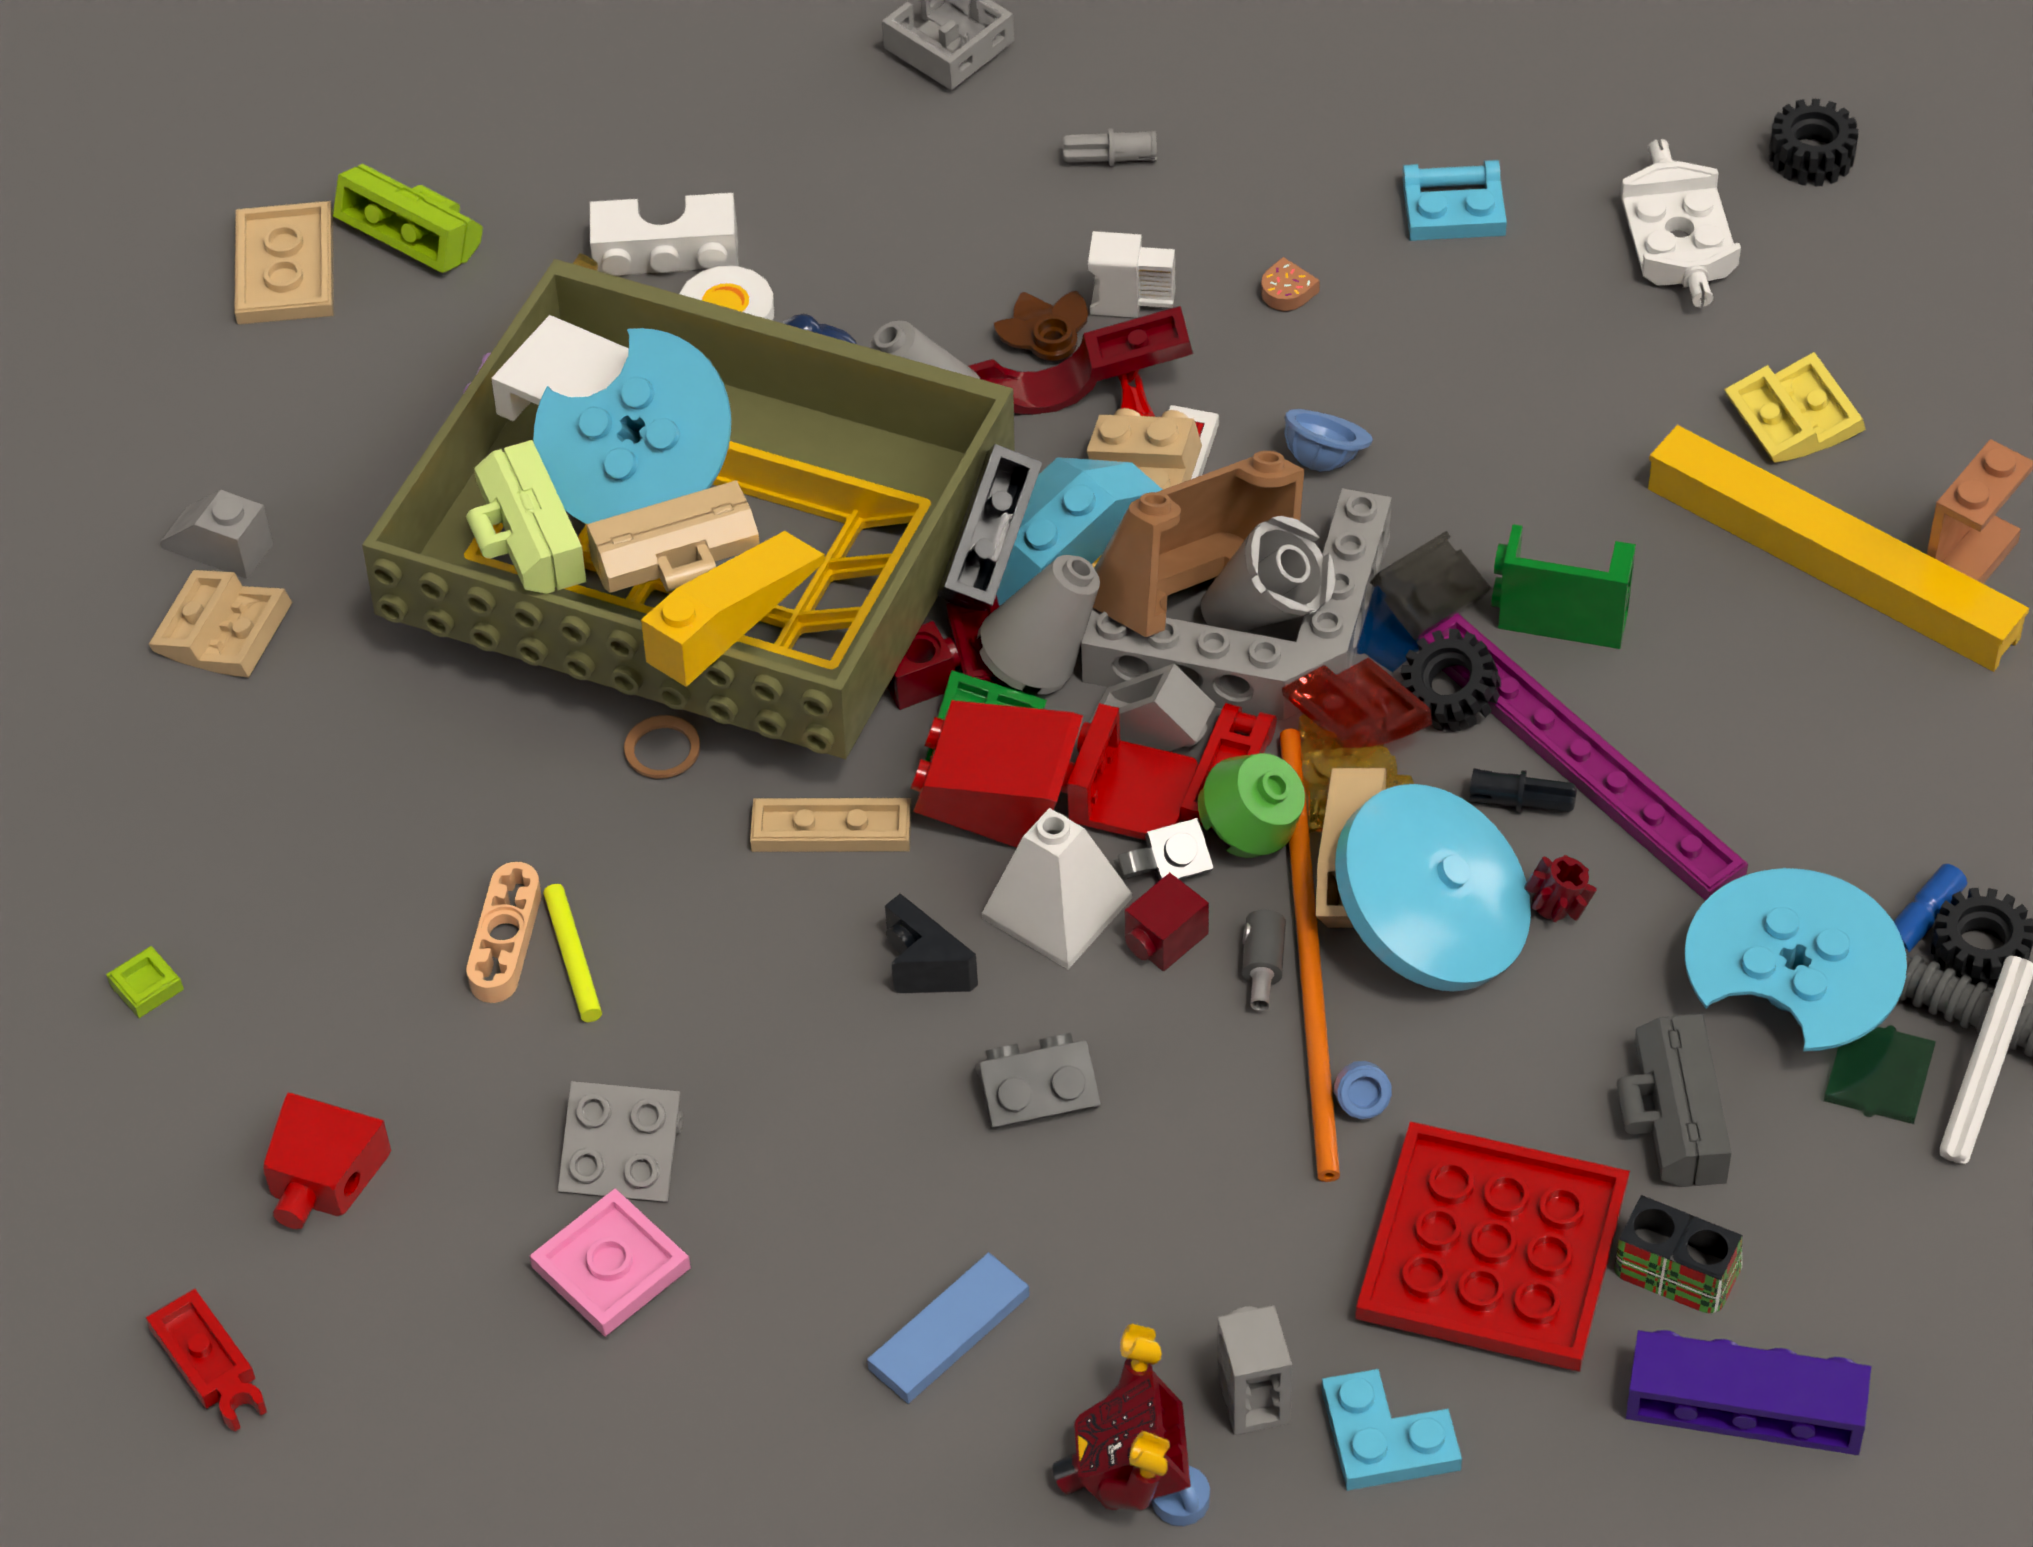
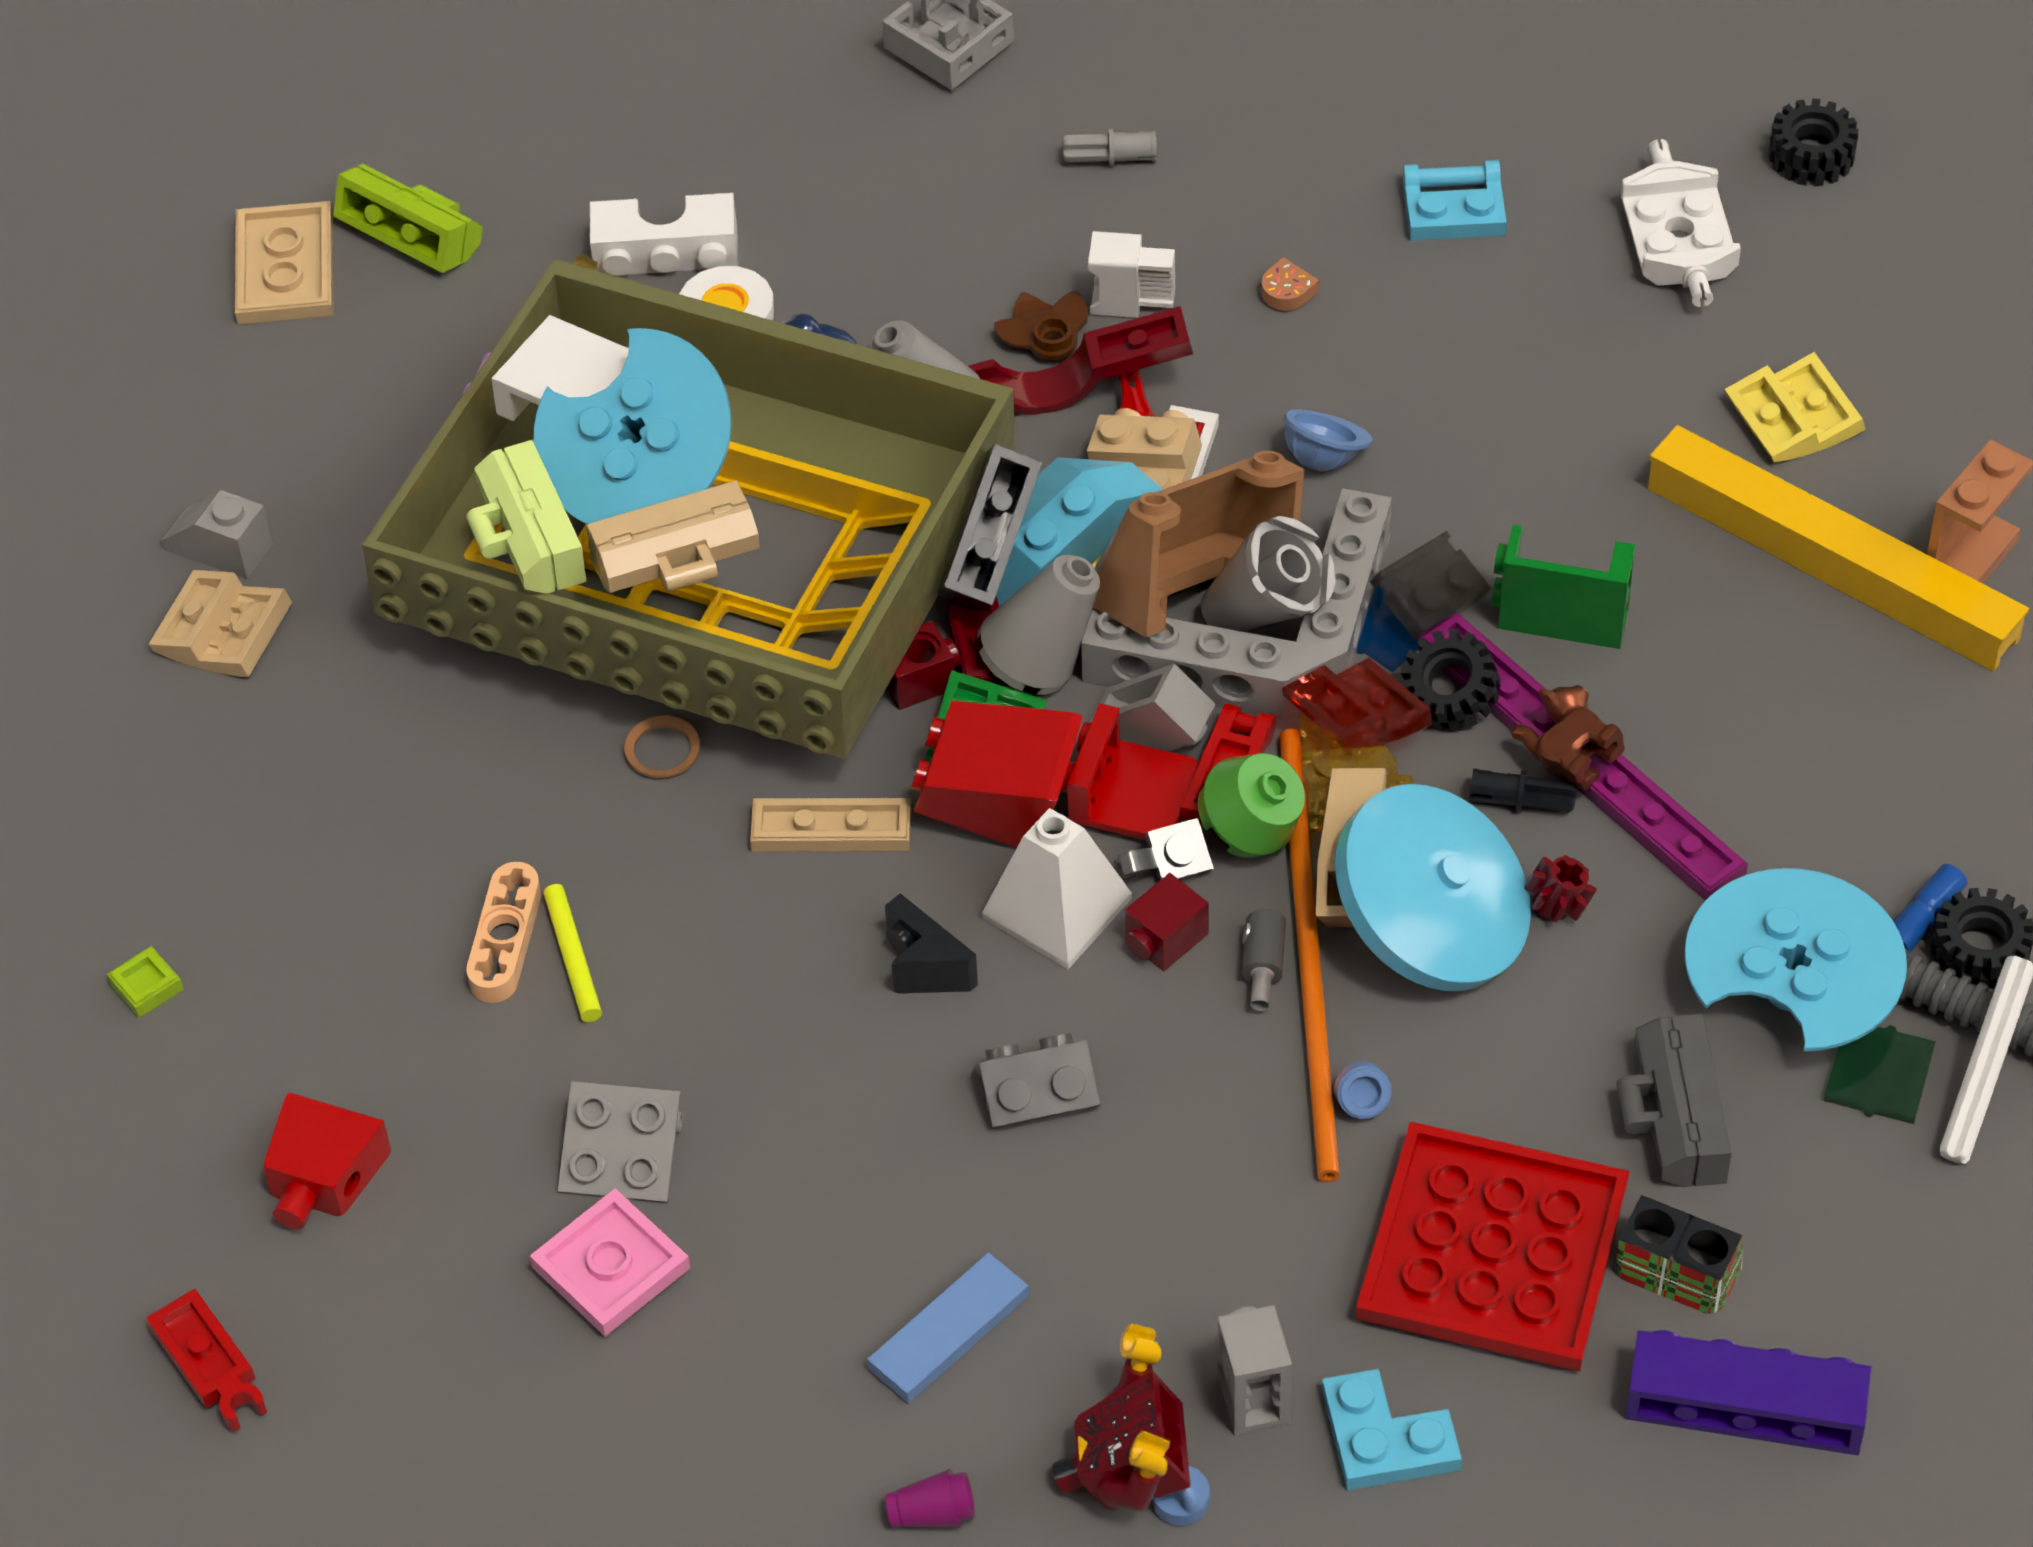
(723, 604): yellow slope -> none
(932, 1502): none -> magenta cone
(1573, 739): none -> copper animal

